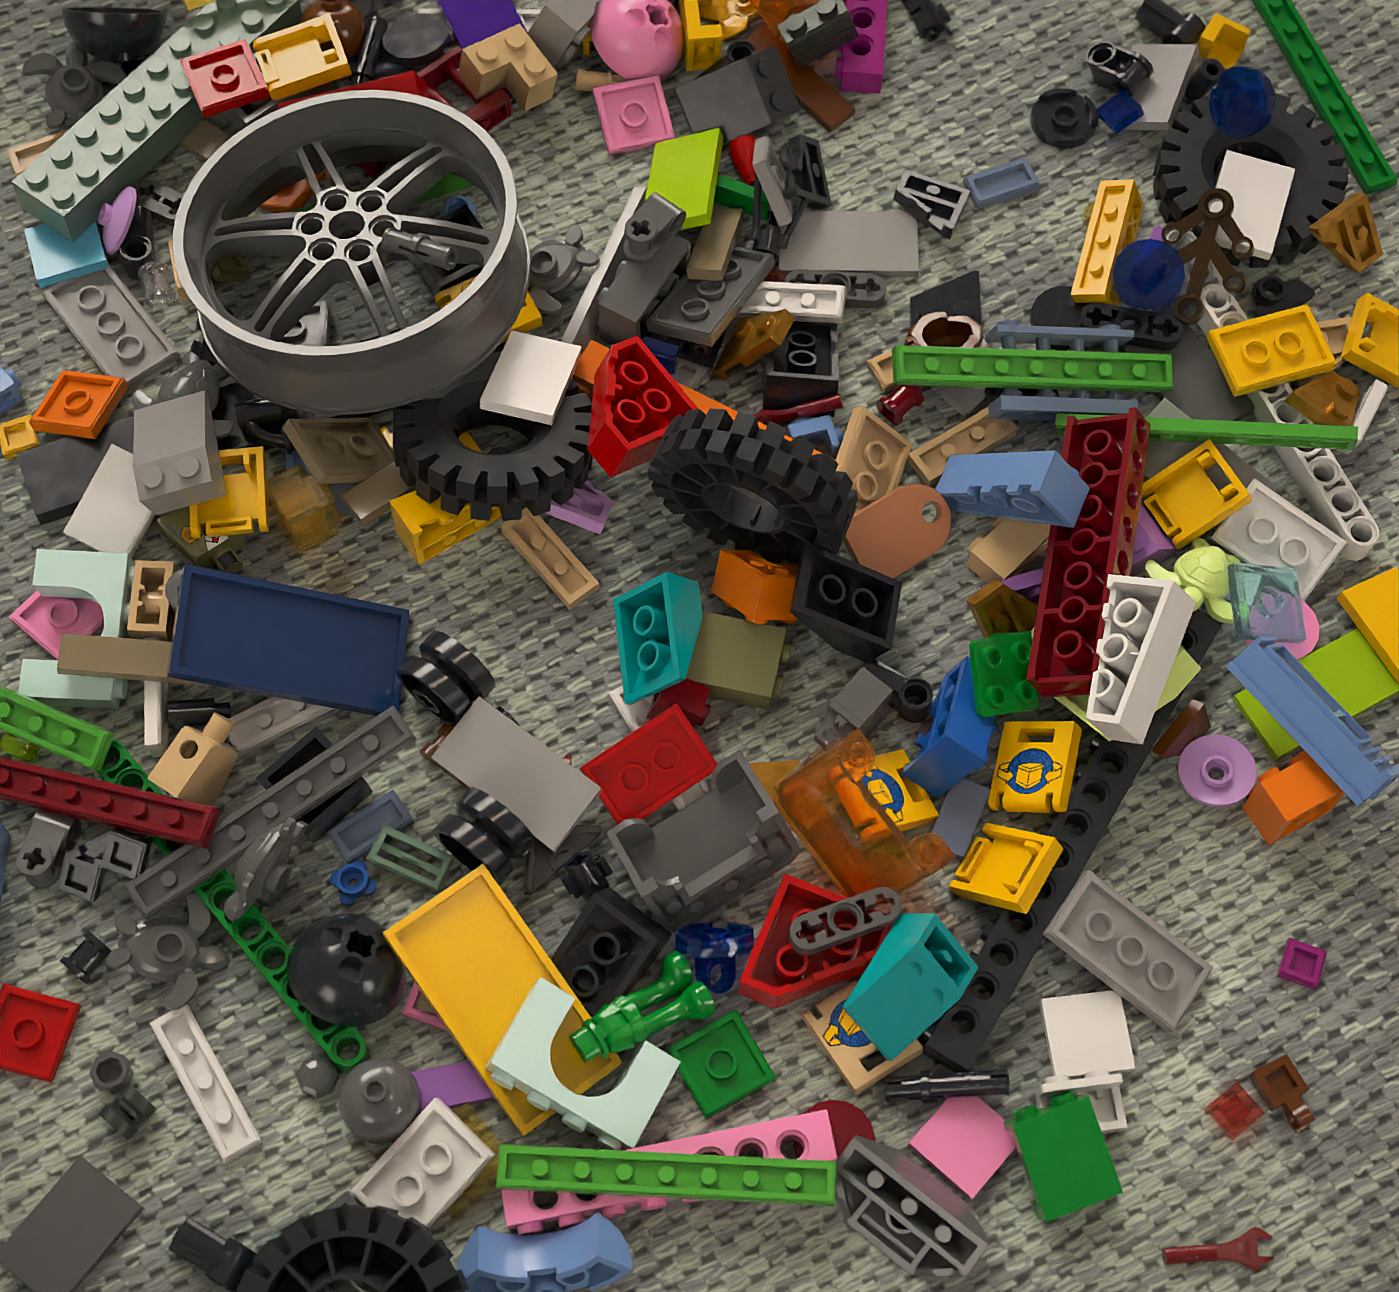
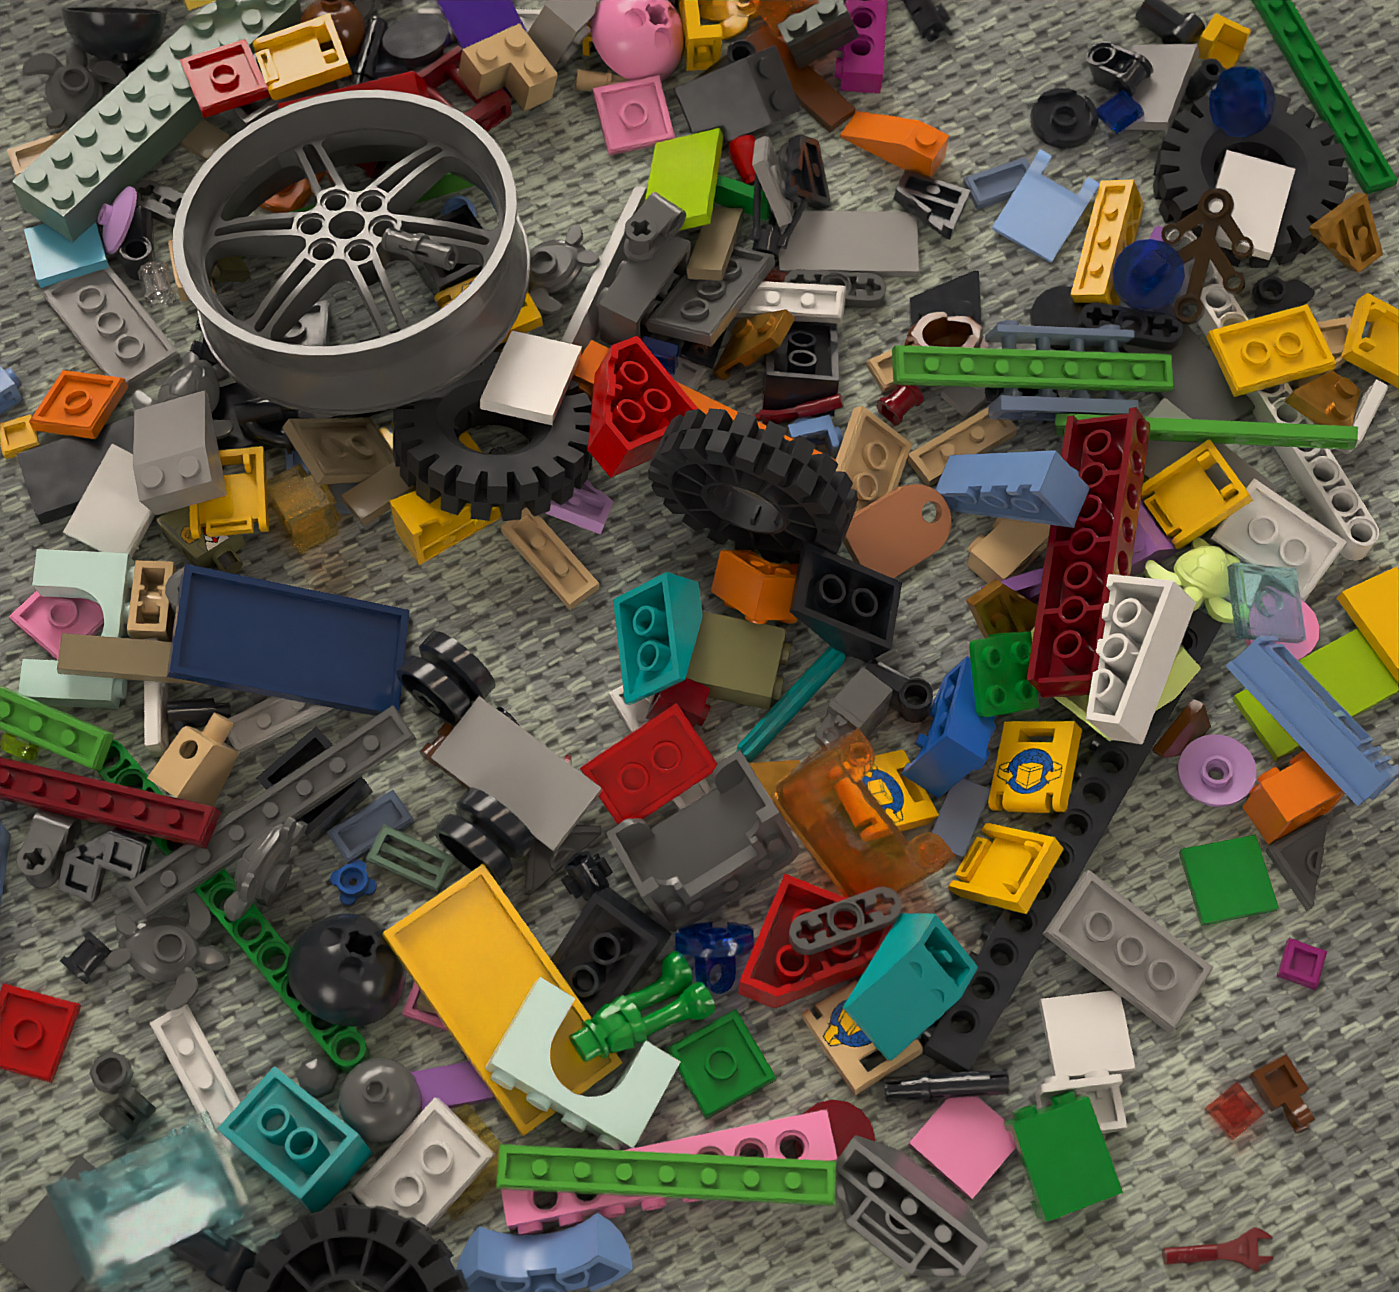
(148, 1200): none -> clear light blue windscreen
(295, 1140): none -> teal slope
(791, 703): none -> teal axle
(899, 141): none -> orange slope
(1042, 211): none -> light blue flag
(1228, 880): none -> green tile
(1301, 858): none -> dark grey tile

